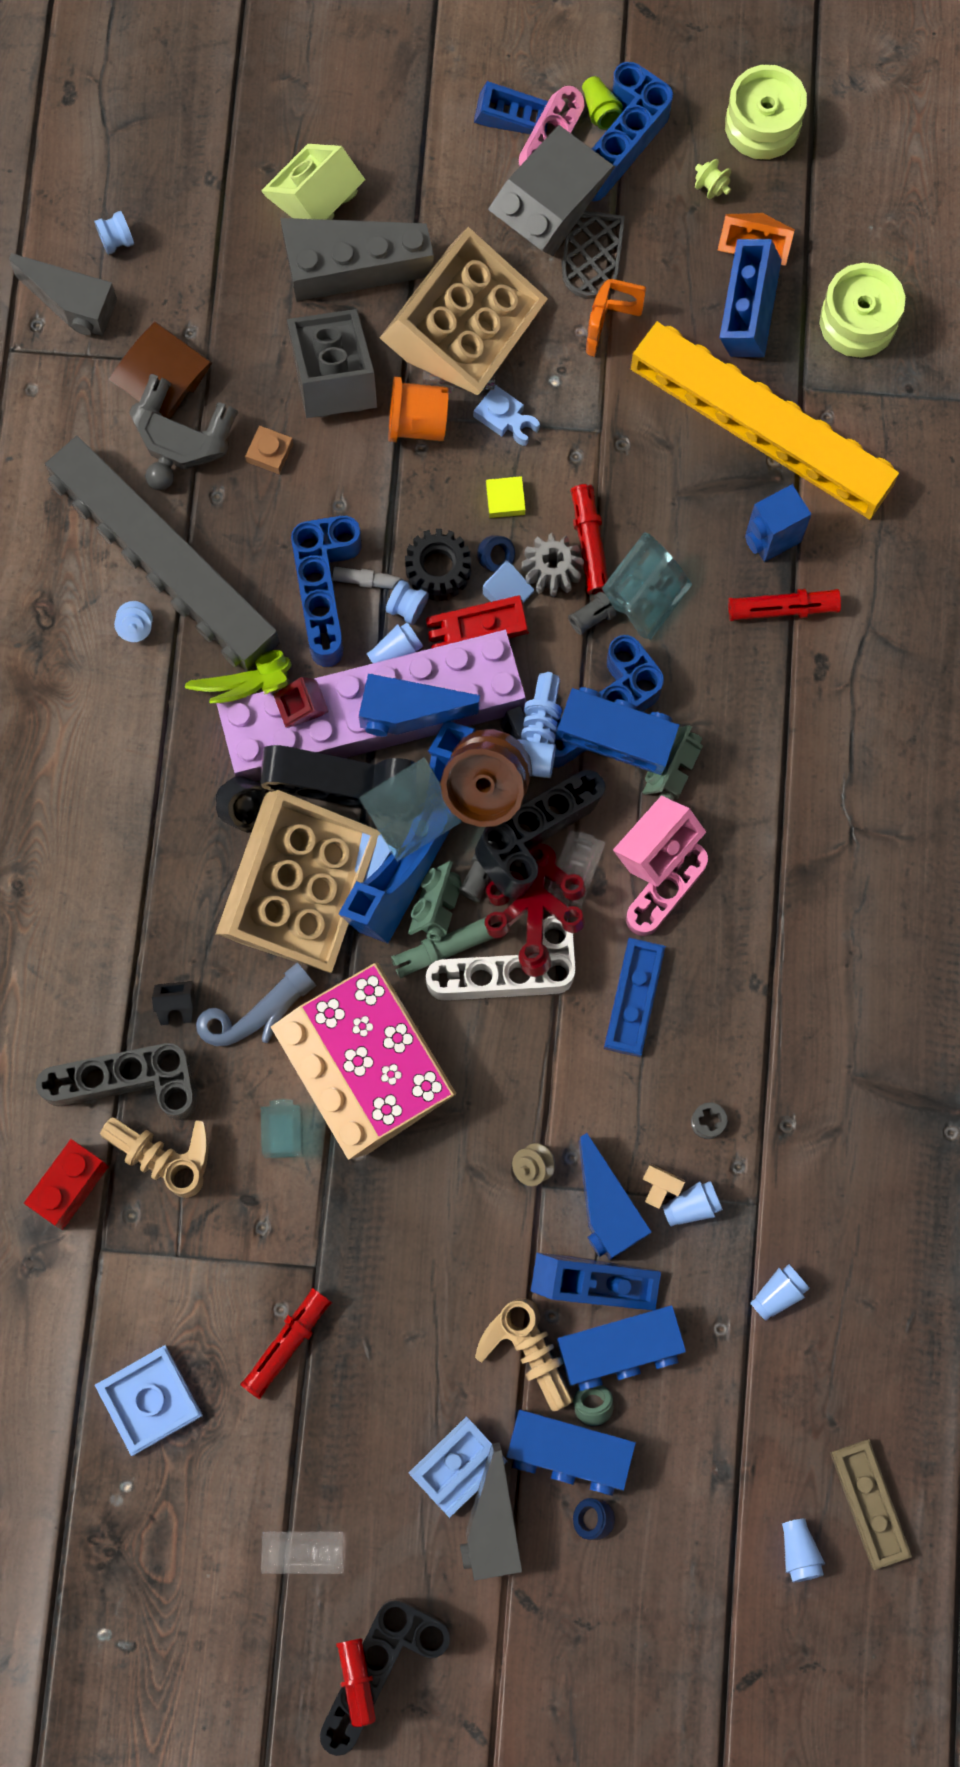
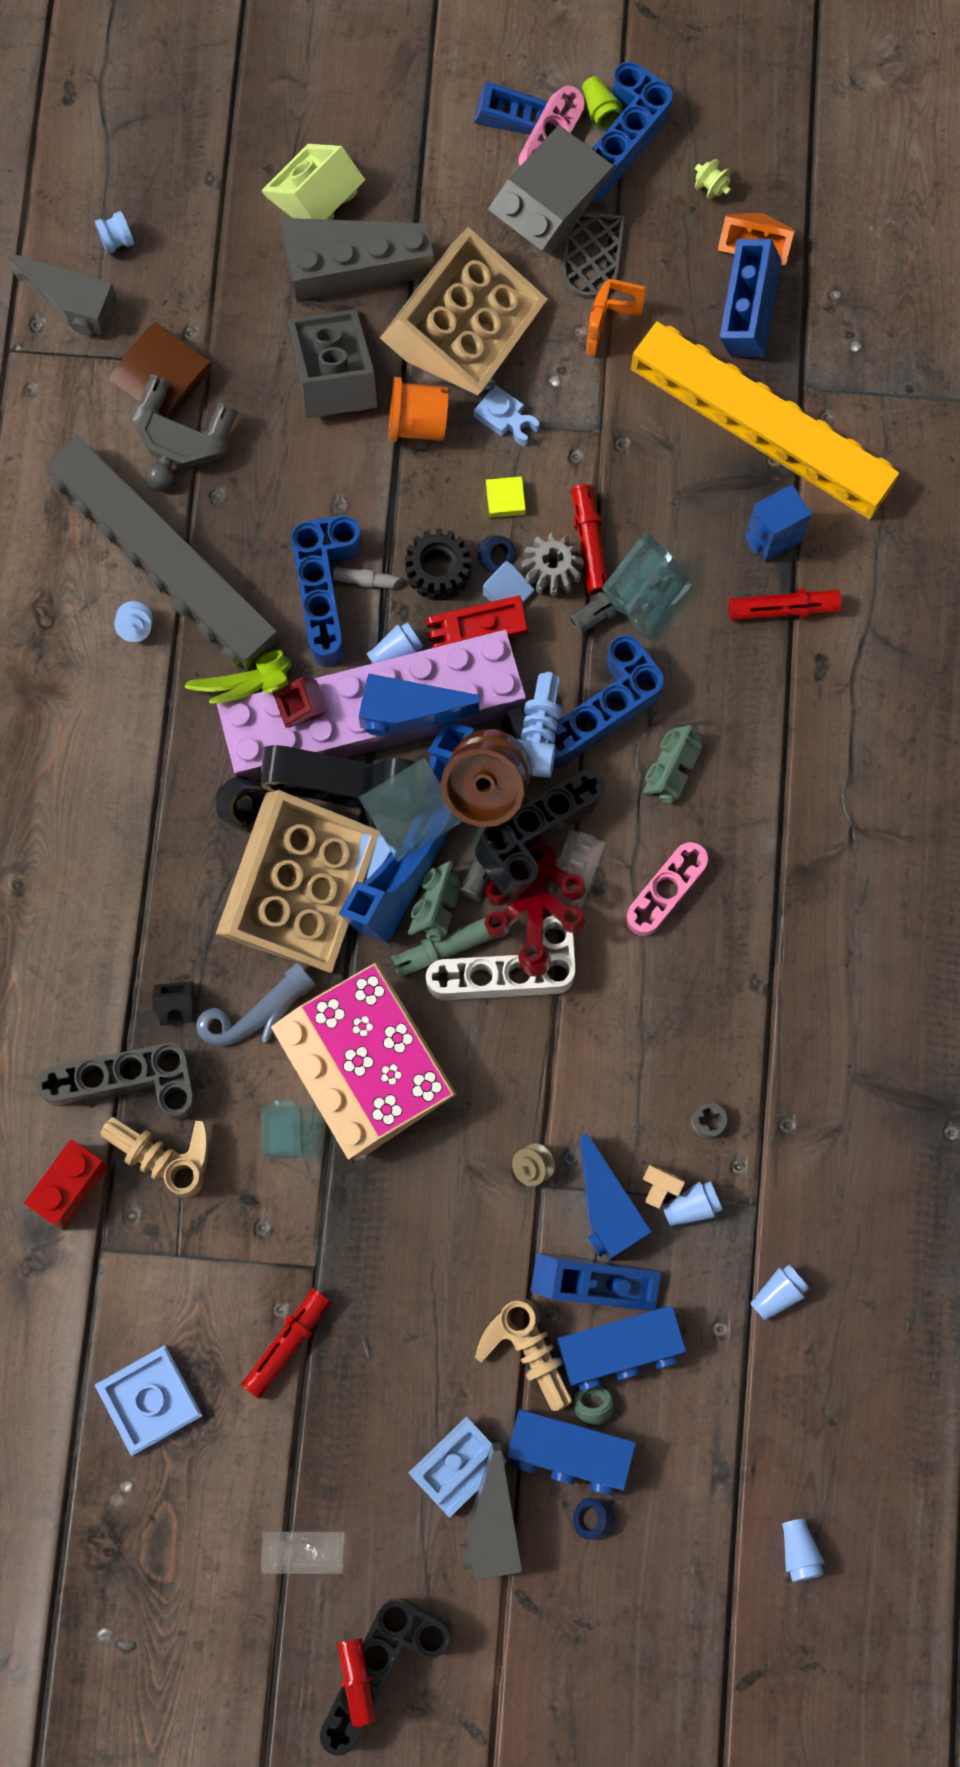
(269, 450): medium nougat plate -> none
(407, 602): light blue wheel -> none
(617, 730): blue brick -> none
(634, 997): blue tile -> none
(659, 841): bright pink brick -> none
(765, 111): yellowish green wheel -> none
(862, 310): yellowish green wheel -> none
(870, 1504): dark tan tile -> none

